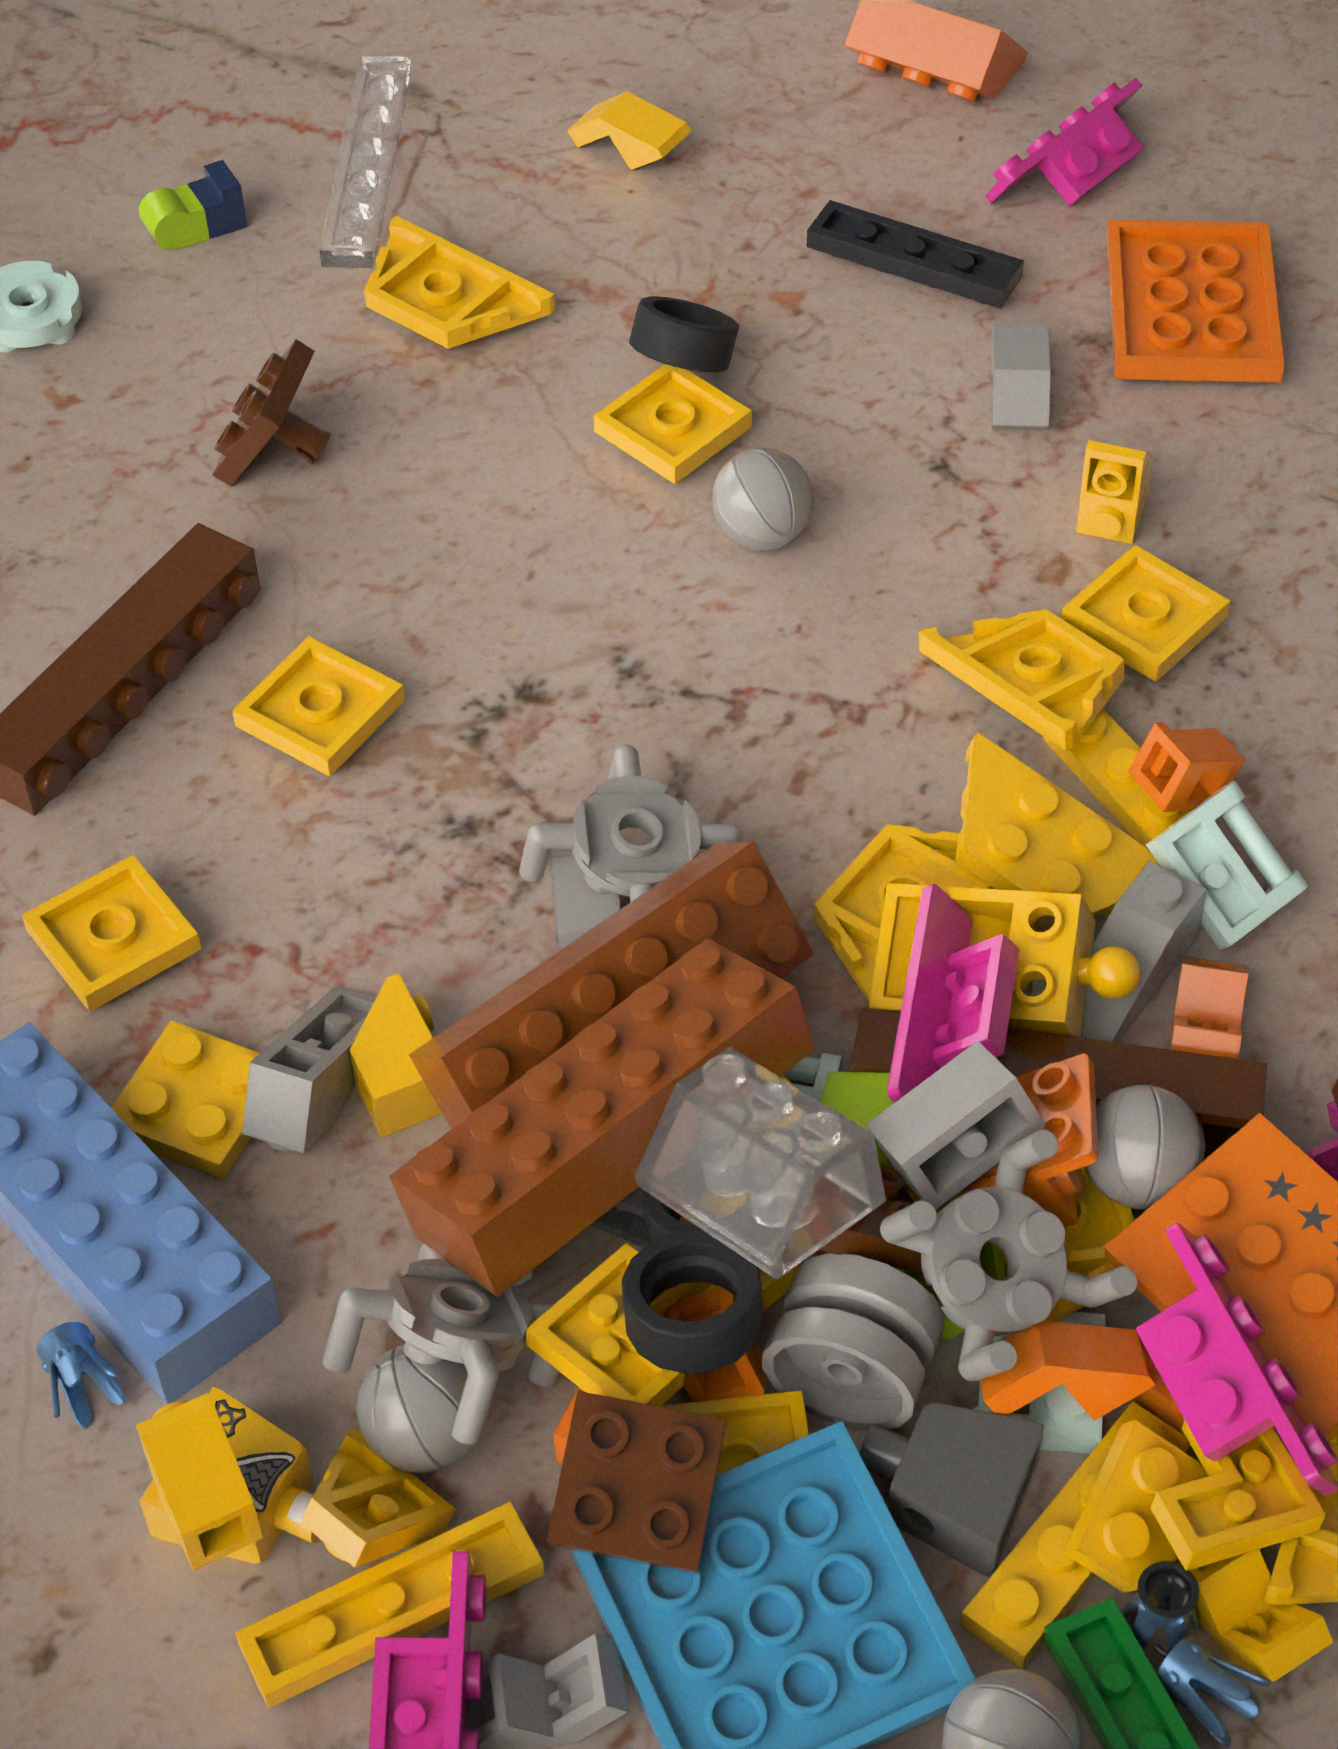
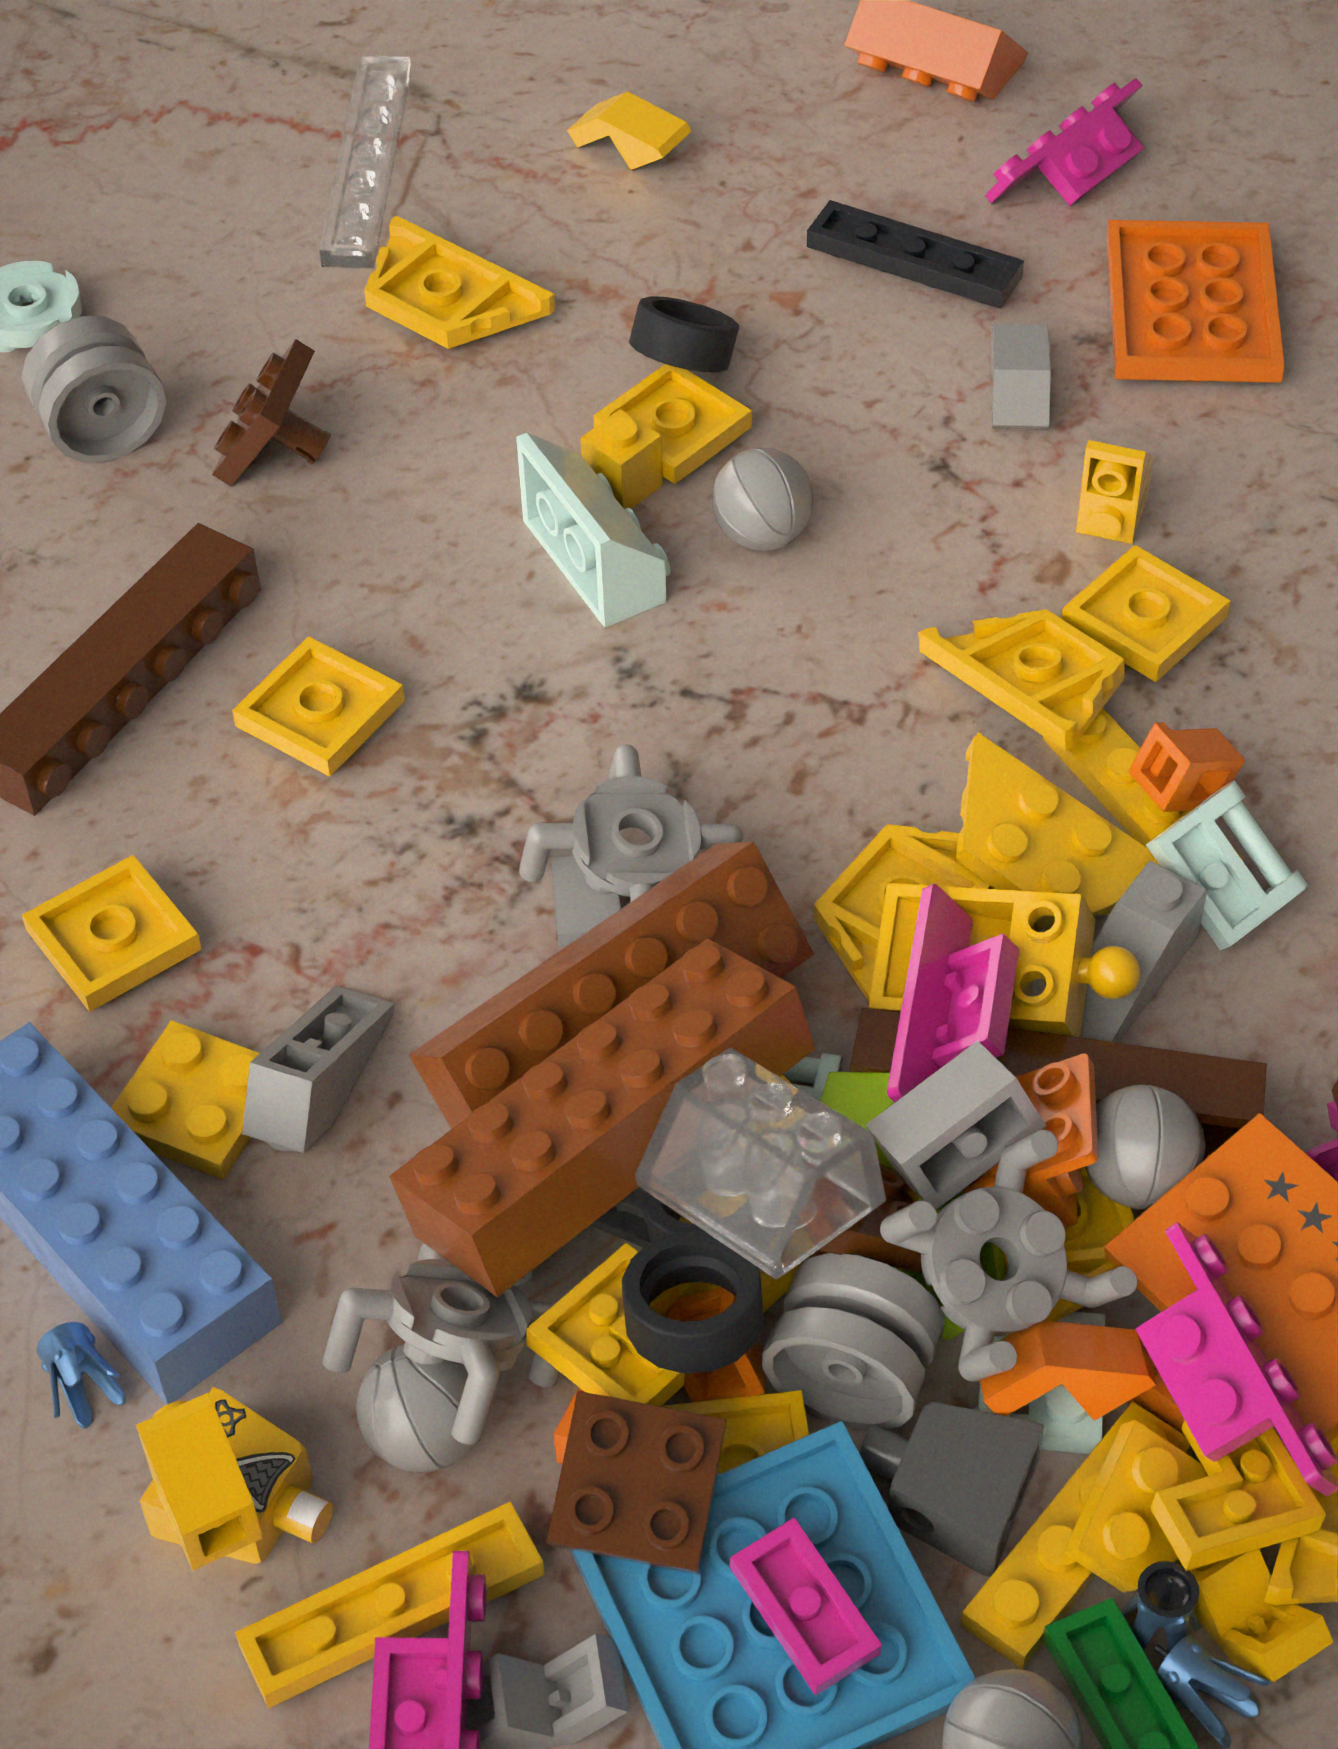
(93, 389): none -> light grey wheel
(195, 210): leg -> none
(371, 1506): yellow wing -> none
(382, 1063): yellow slope -> none
(589, 532): none -> light aqua slope
(626, 455): none -> yellow brick
(805, 1606): none -> dark pink plate
(1209, 1007): orange slope -> none

